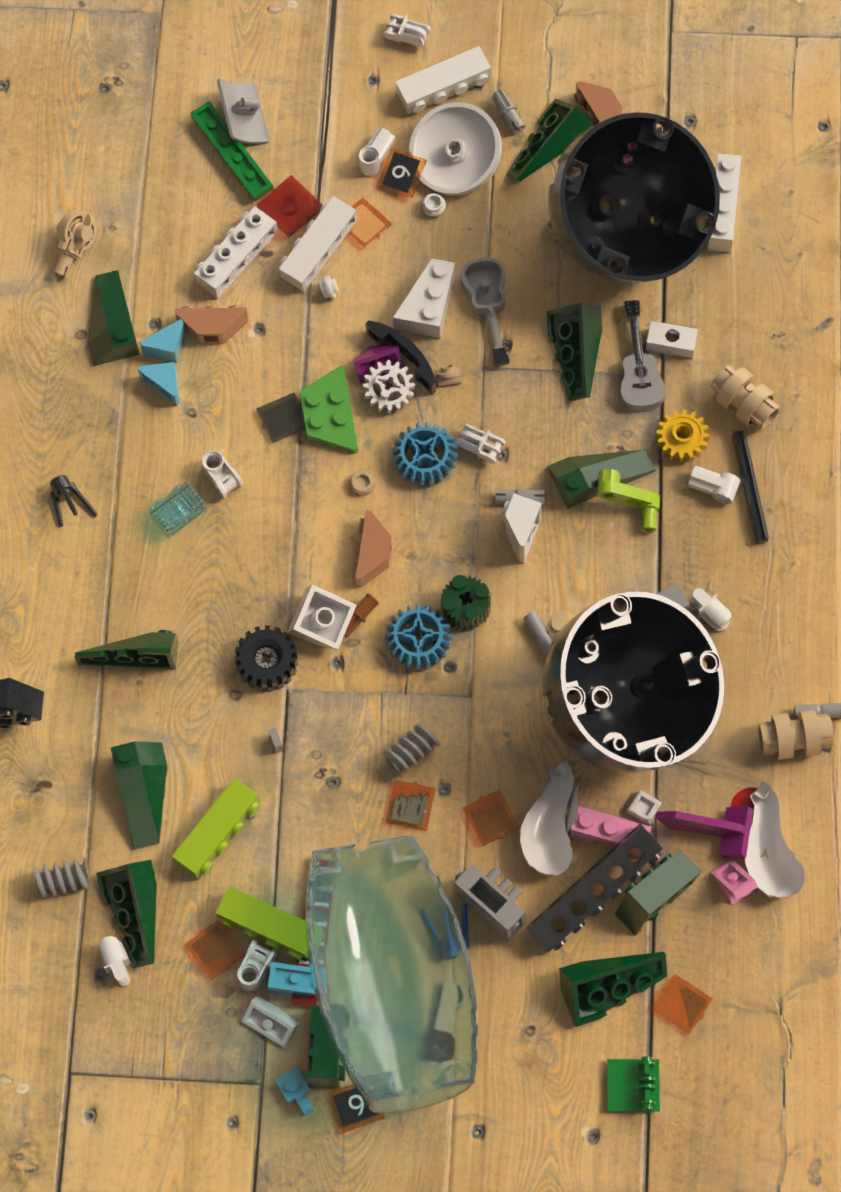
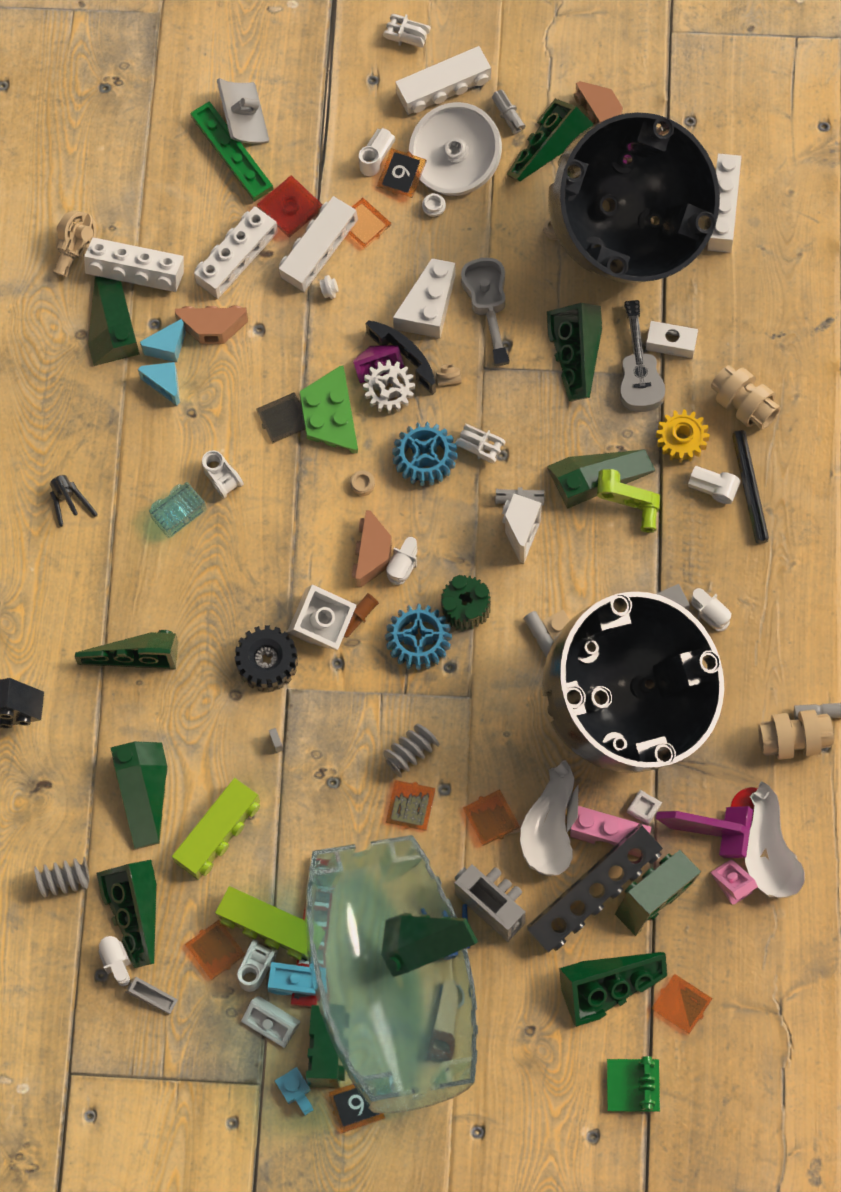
(134, 264): none -> white brick
(151, 995): none -> light grey piece
(402, 562): none -> white arm
(418, 941): none -> dark green wedge

